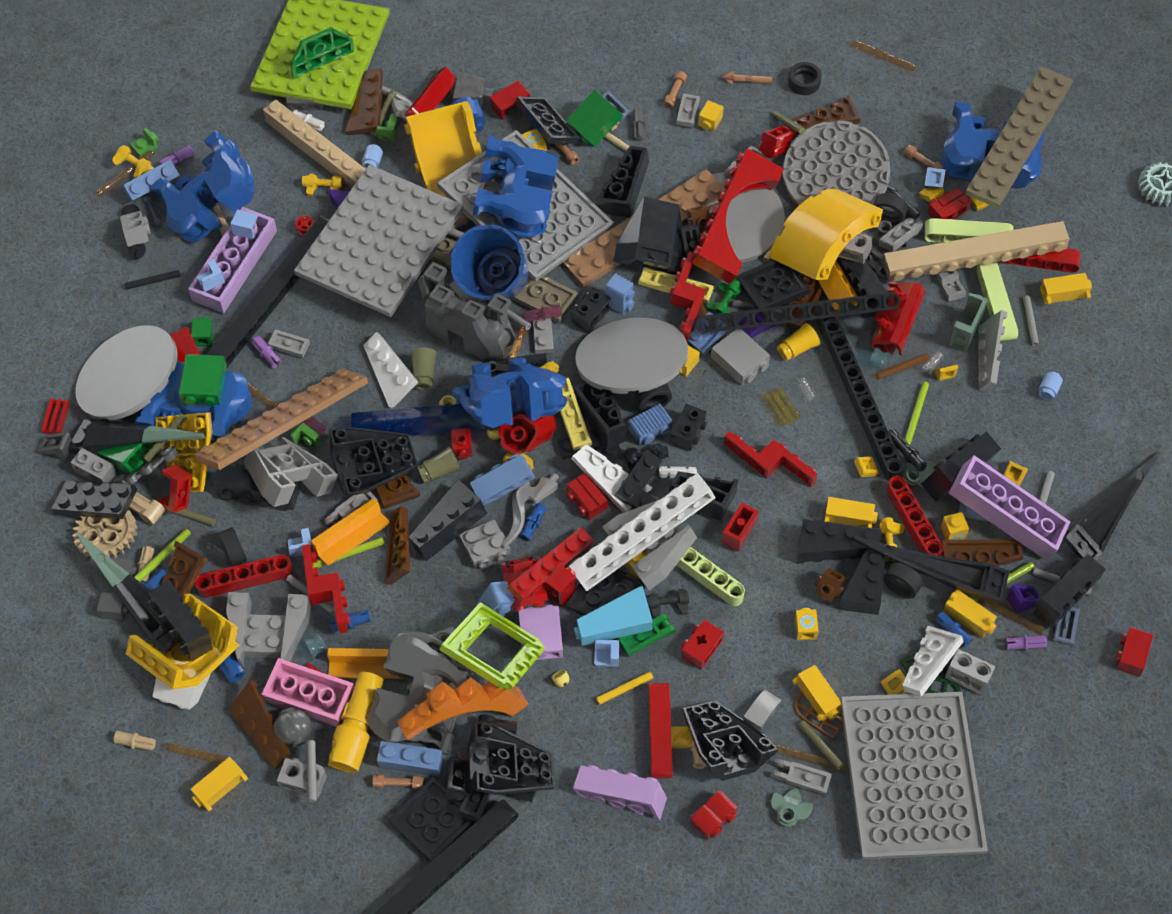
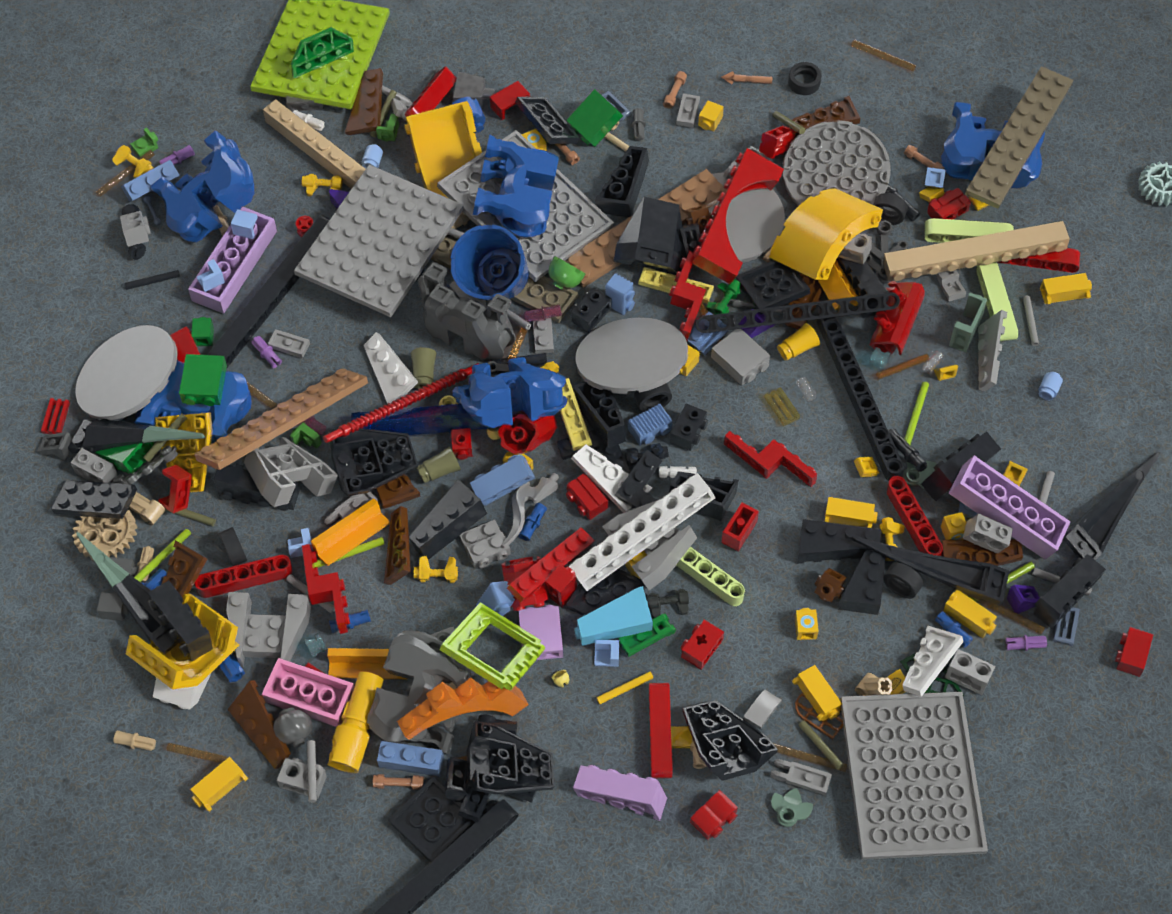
(345, 429): none -> red hose
(424, 572): none -> yellow piece
(564, 274): none -> bright green cylinder
(874, 685): none -> tan piece
(900, 234): light grey hinge -> none
(987, 533): none -> light grey brick

